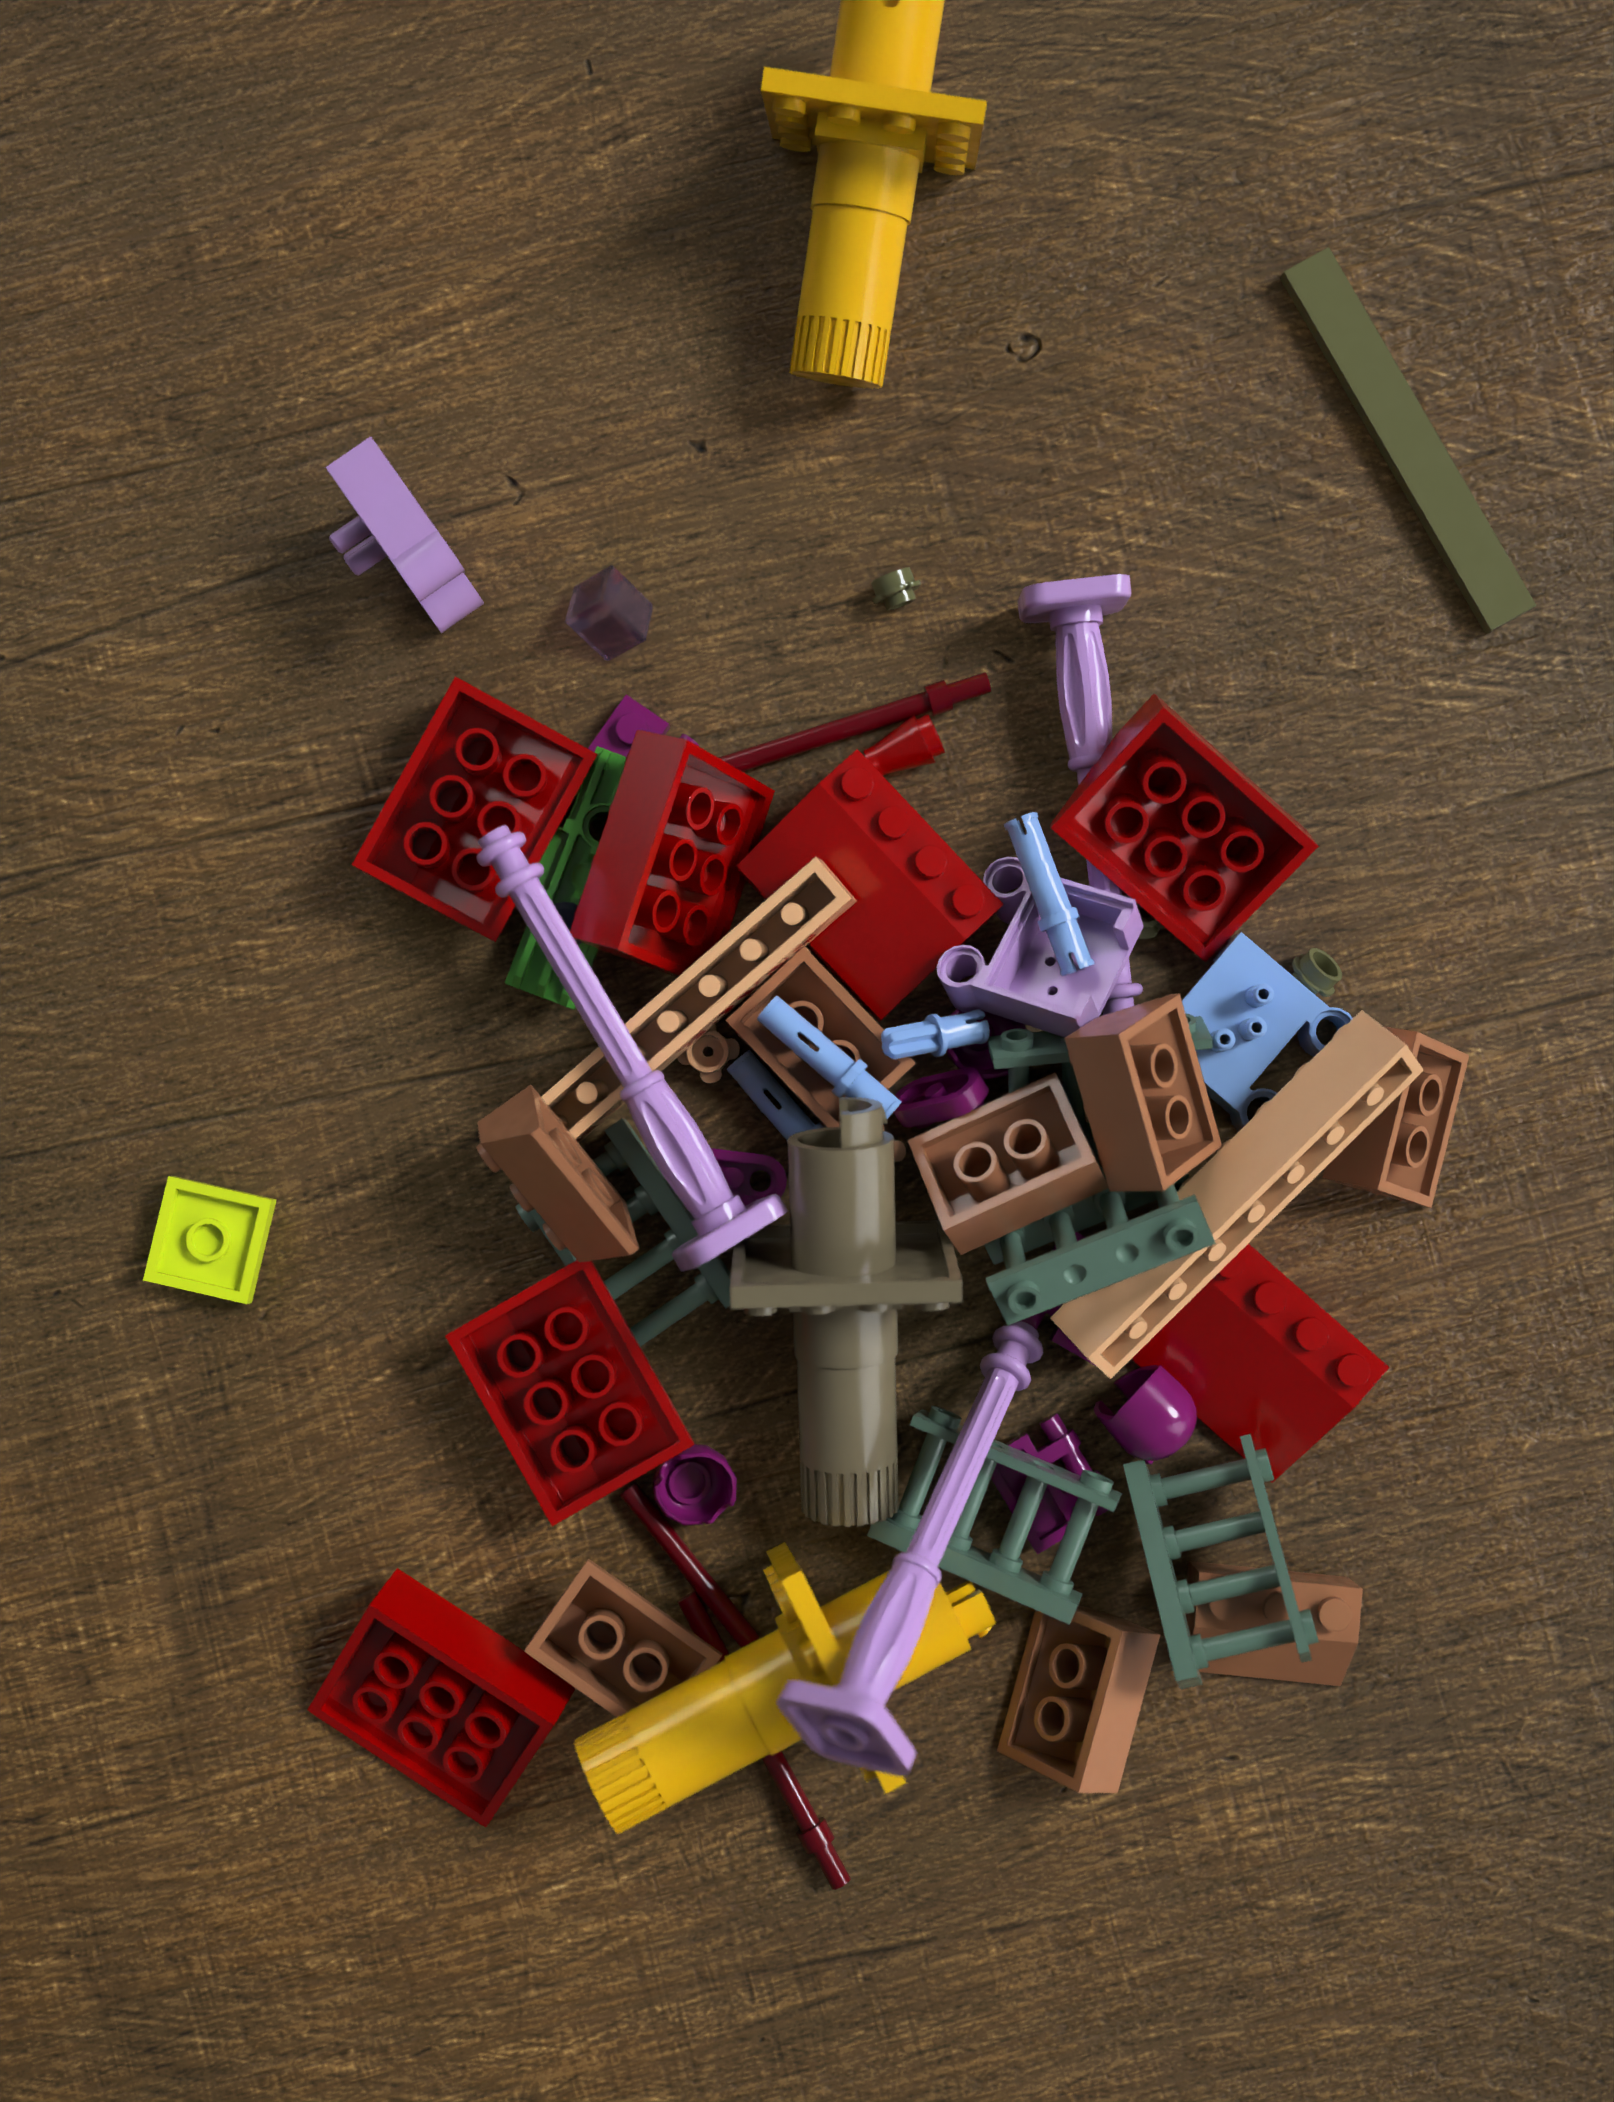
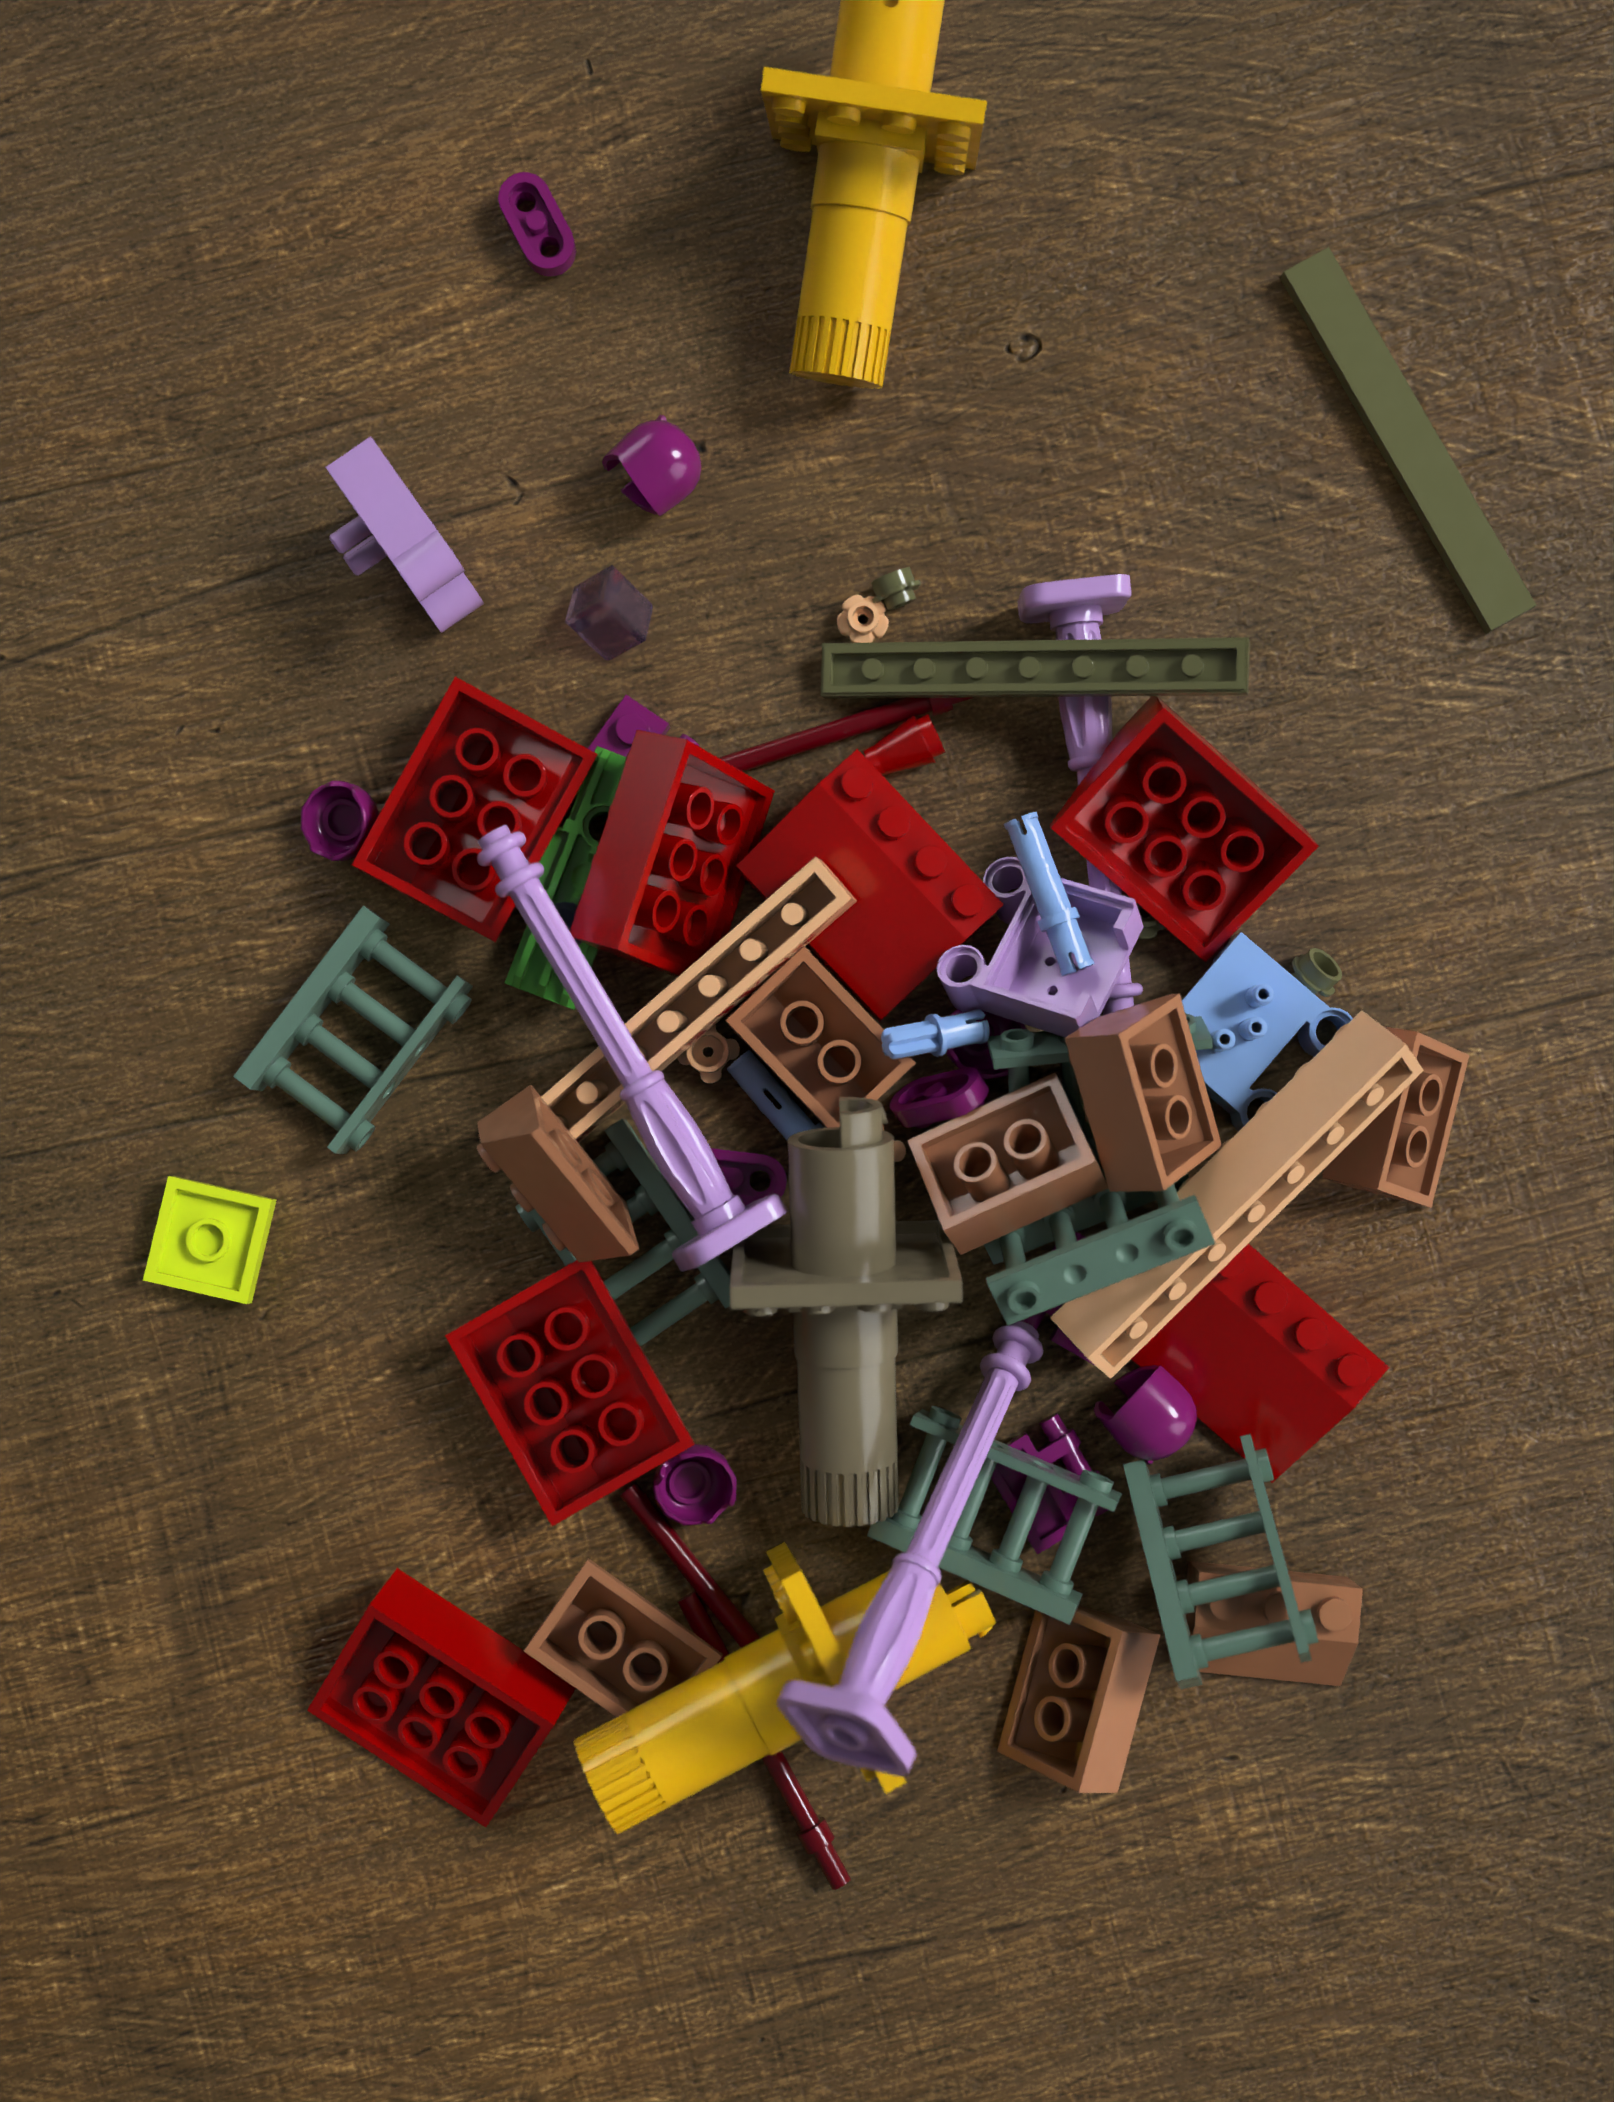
(334, 982): none -> sand green fence
(338, 820): none -> magenta hair
(538, 227): none -> magenta plate
(660, 463): none -> magenta helmet
(830, 1061): light blue pin -> none
(862, 633): none -> light nougat plate
(1037, 668): none -> olive tile

